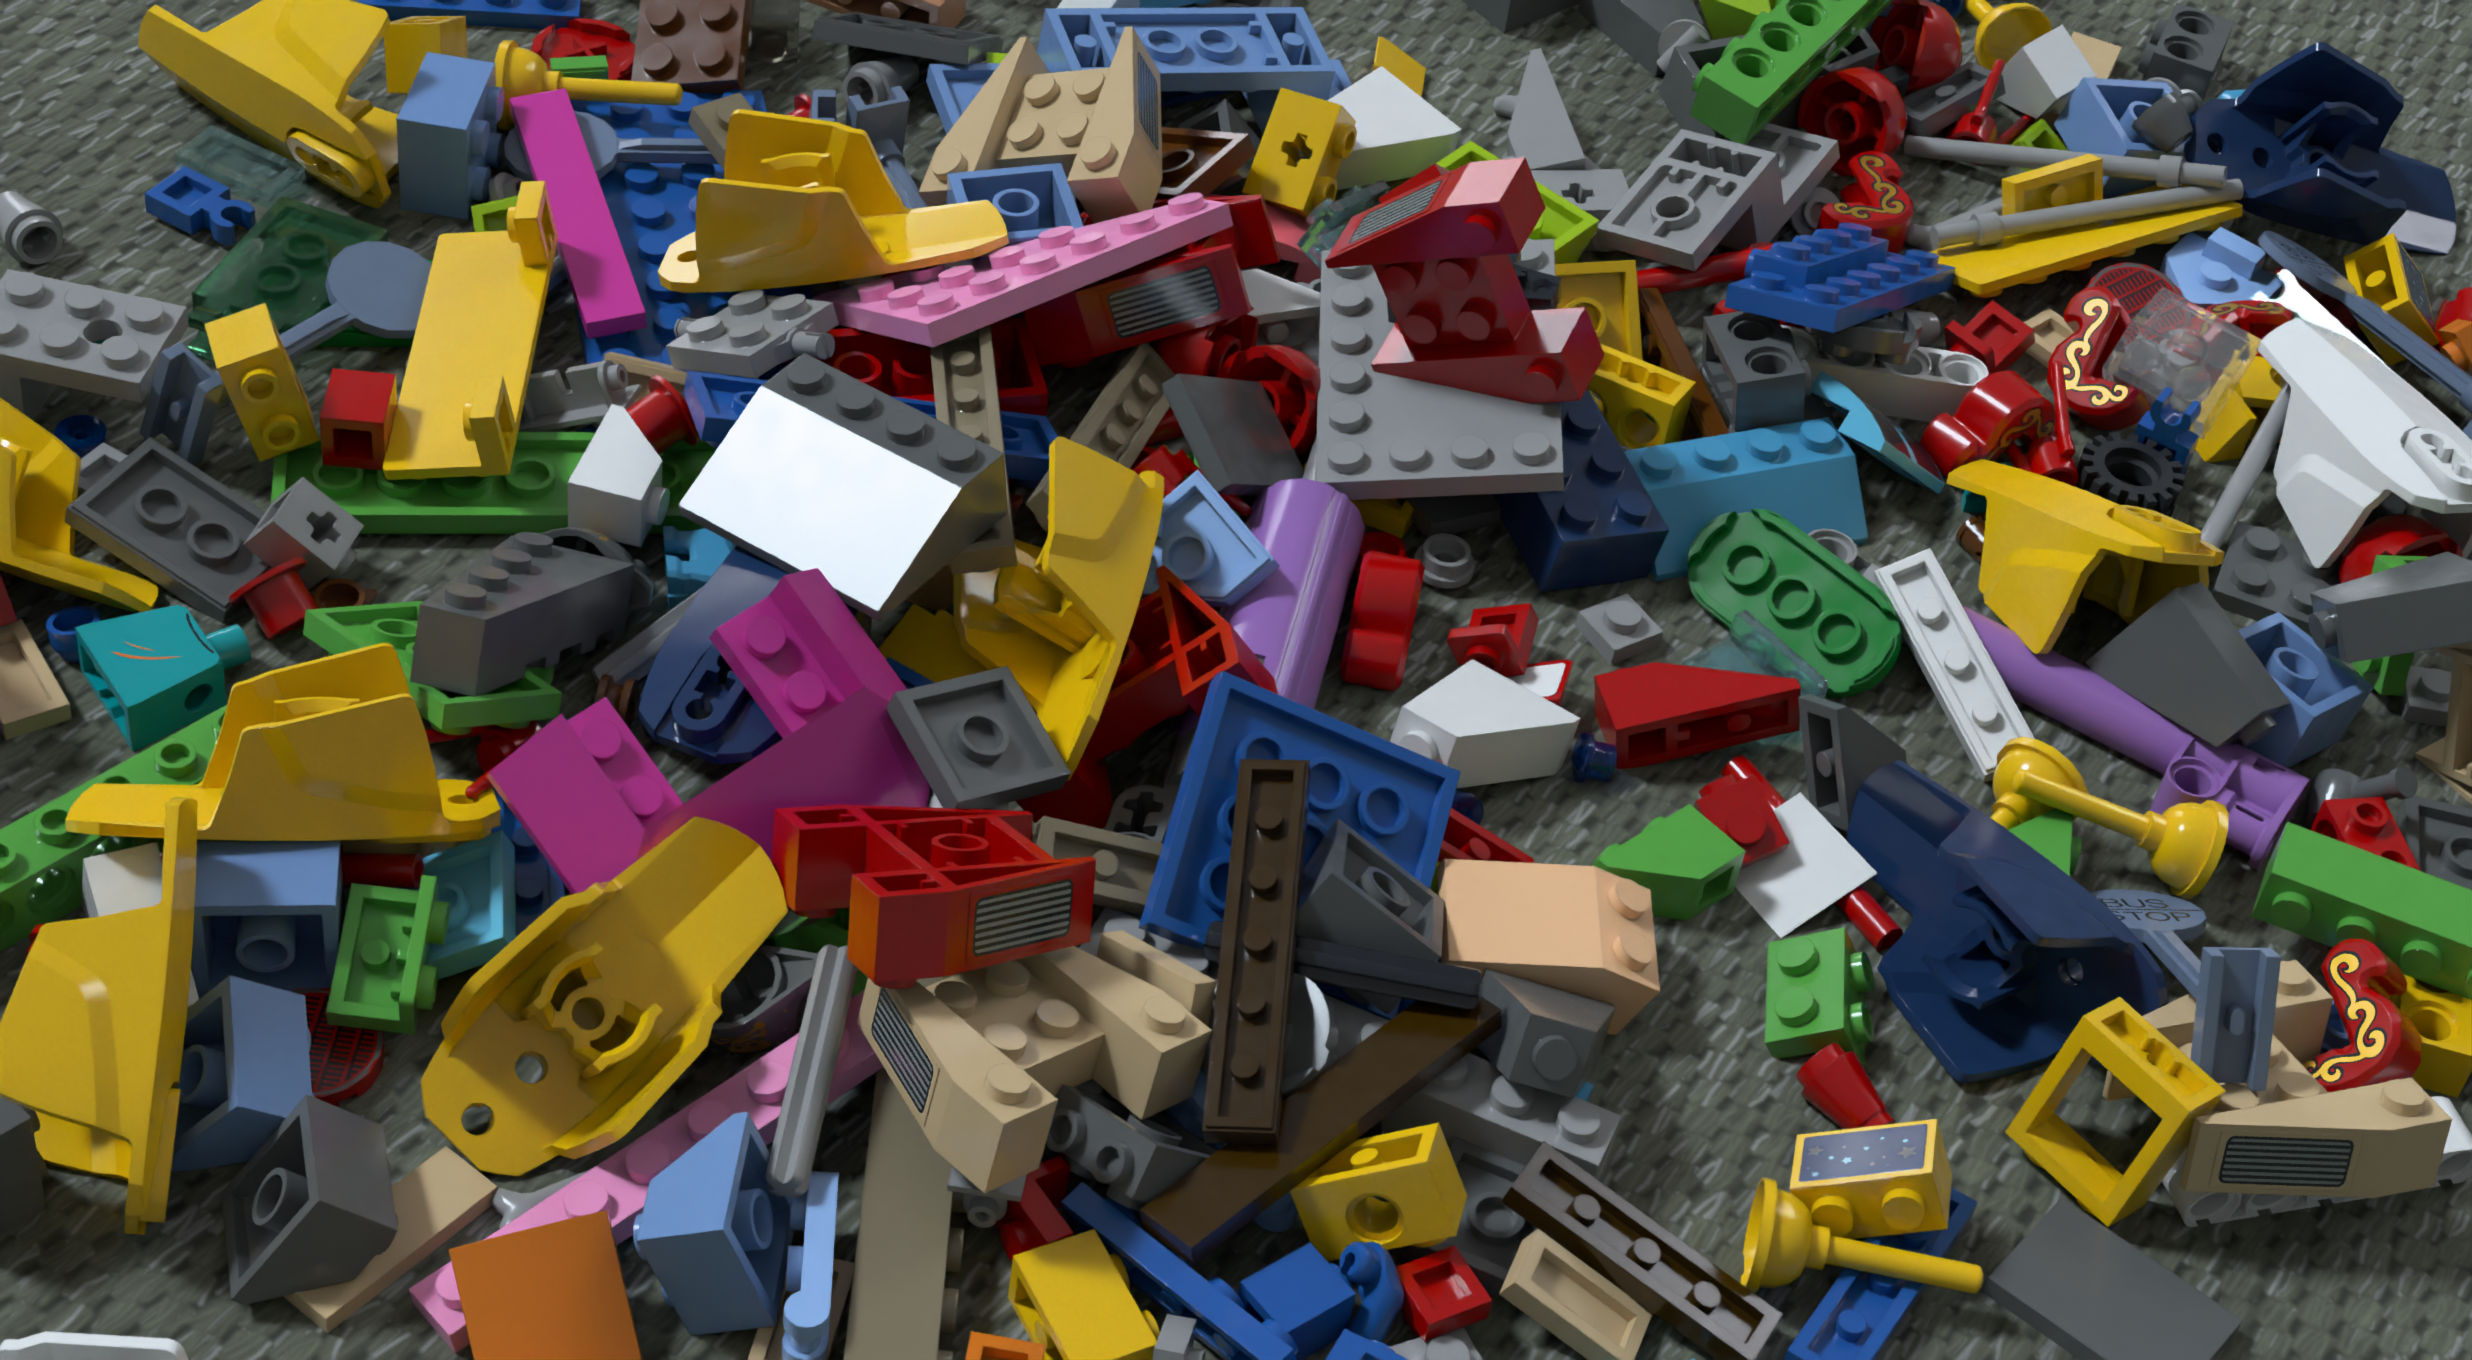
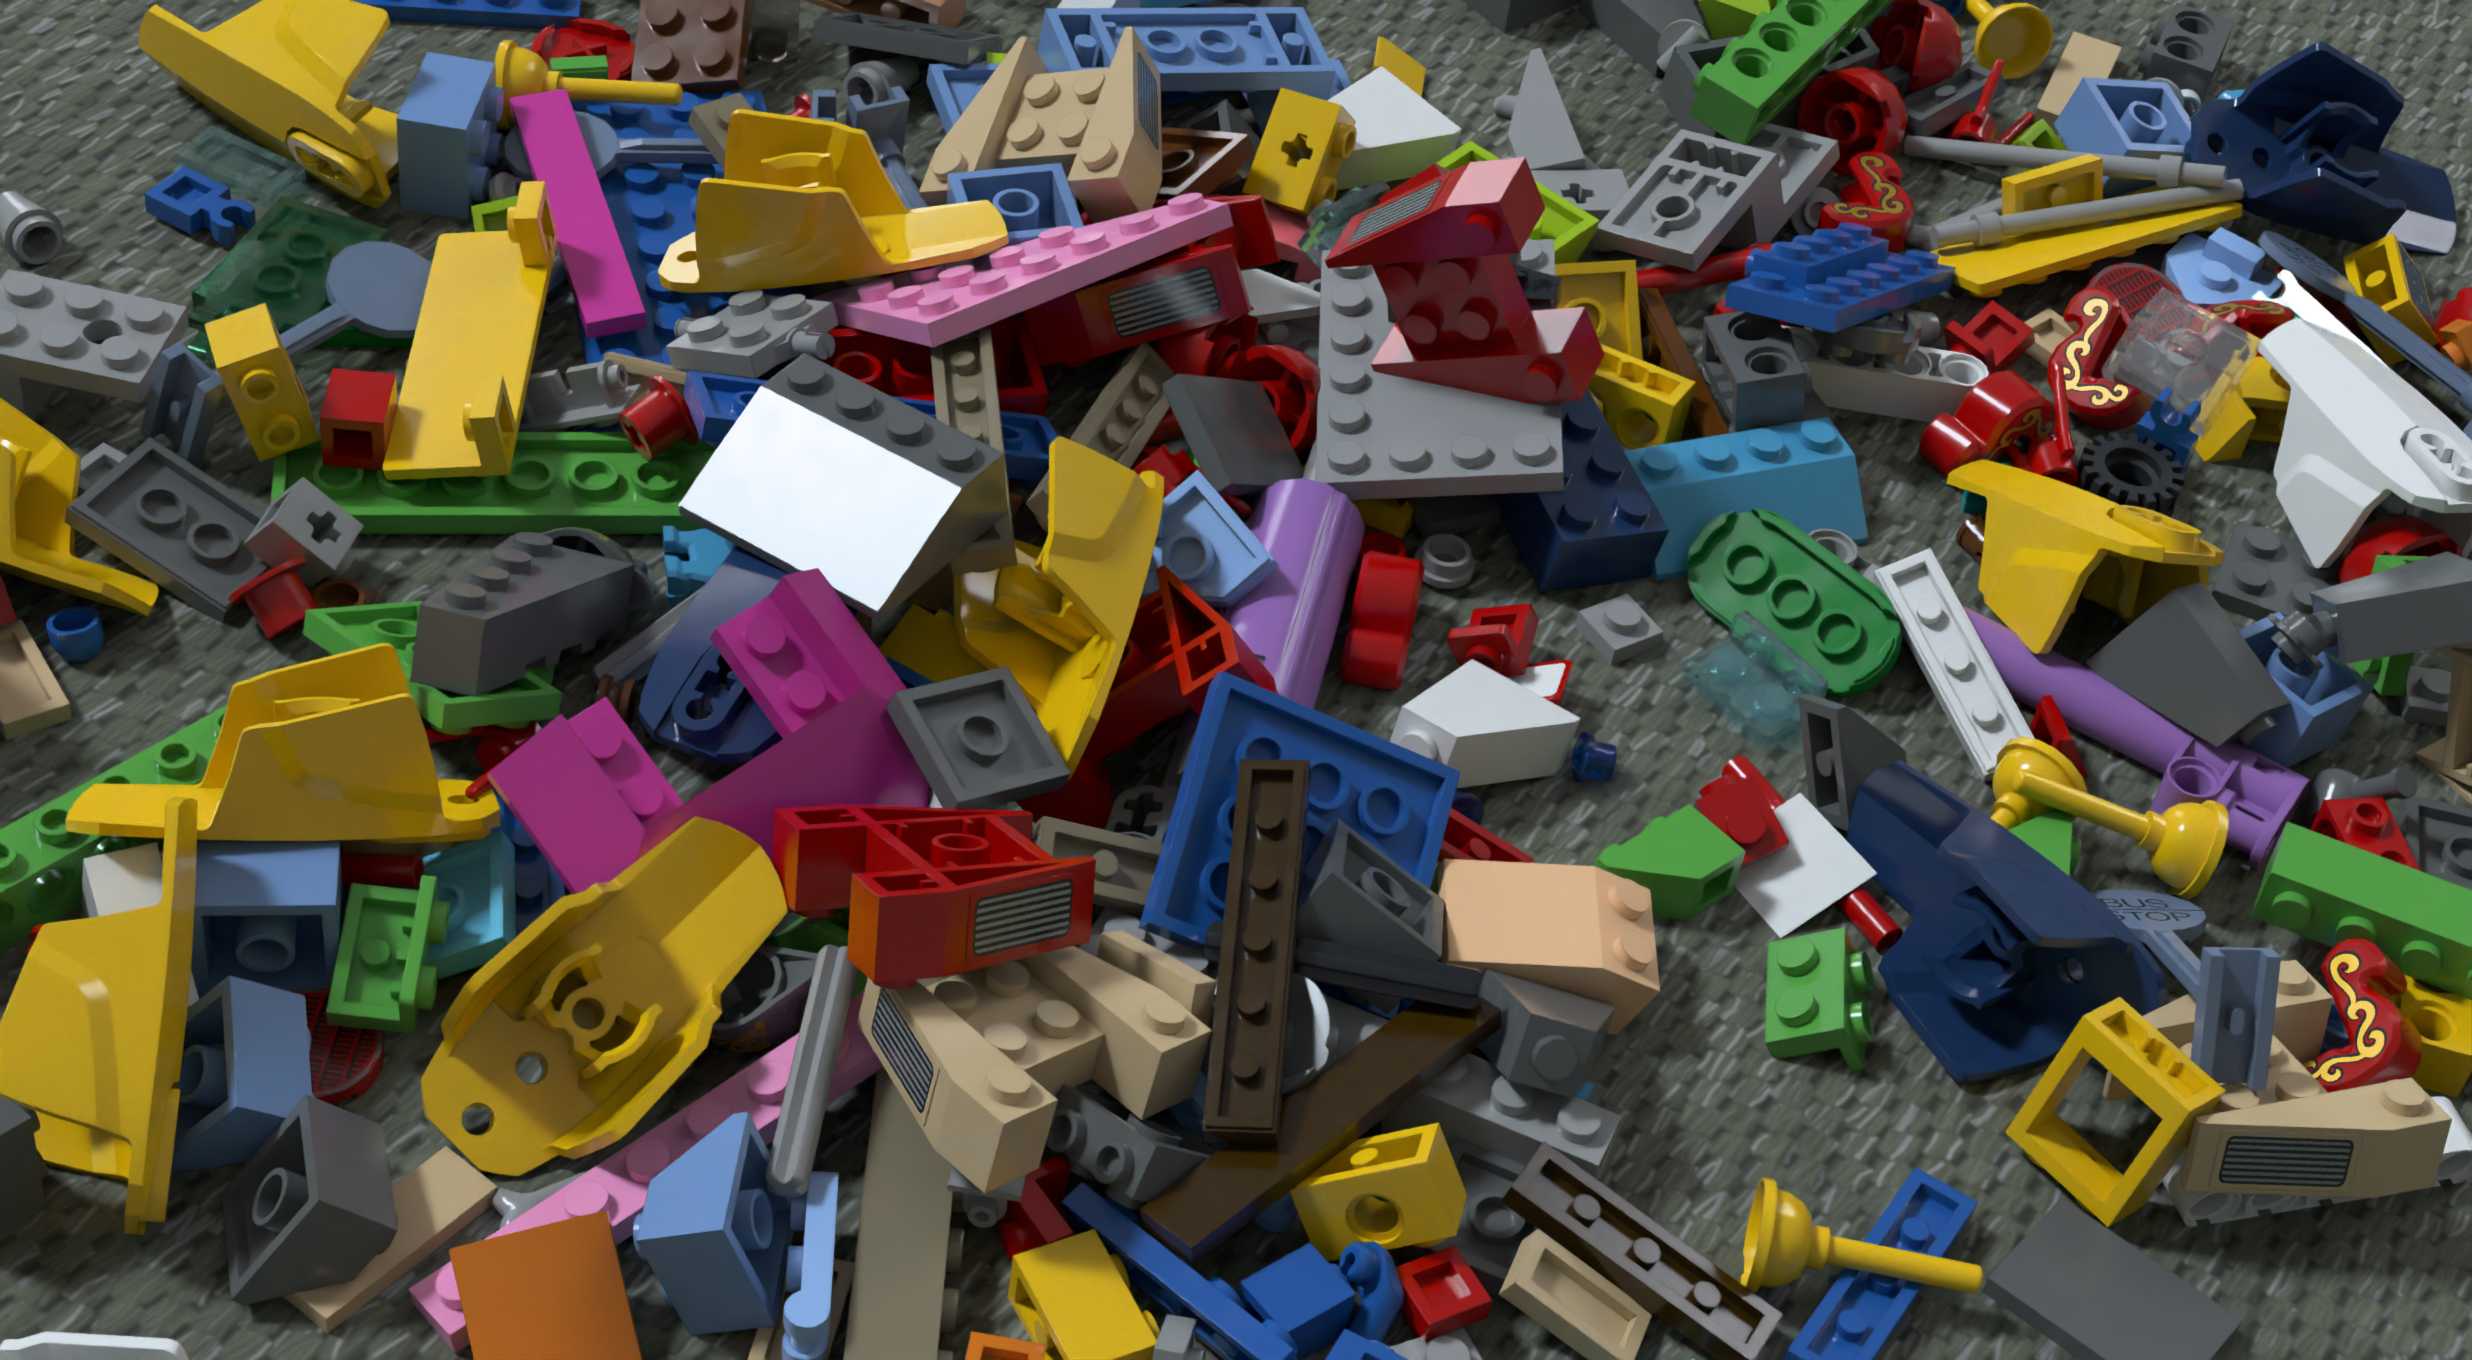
(81, 433): clear blue piece -> none
(158, 670): teal torso -> none
(414, 36): yellow brick -> none
(618, 482): white slope -> none
(1684, 710): red slope -> none
(1842, 1089): red cone -> none
(1874, 1179): yellow brick -> none
(1879, 434): medium azure slope -> none
(2044, 74): white slope -> none
(2051, 729): none -> red slope
(2168, 120): dark grey bar -> none
(2248, 470): light grey bar -> none
(2298, 638): none -> dark grey plate

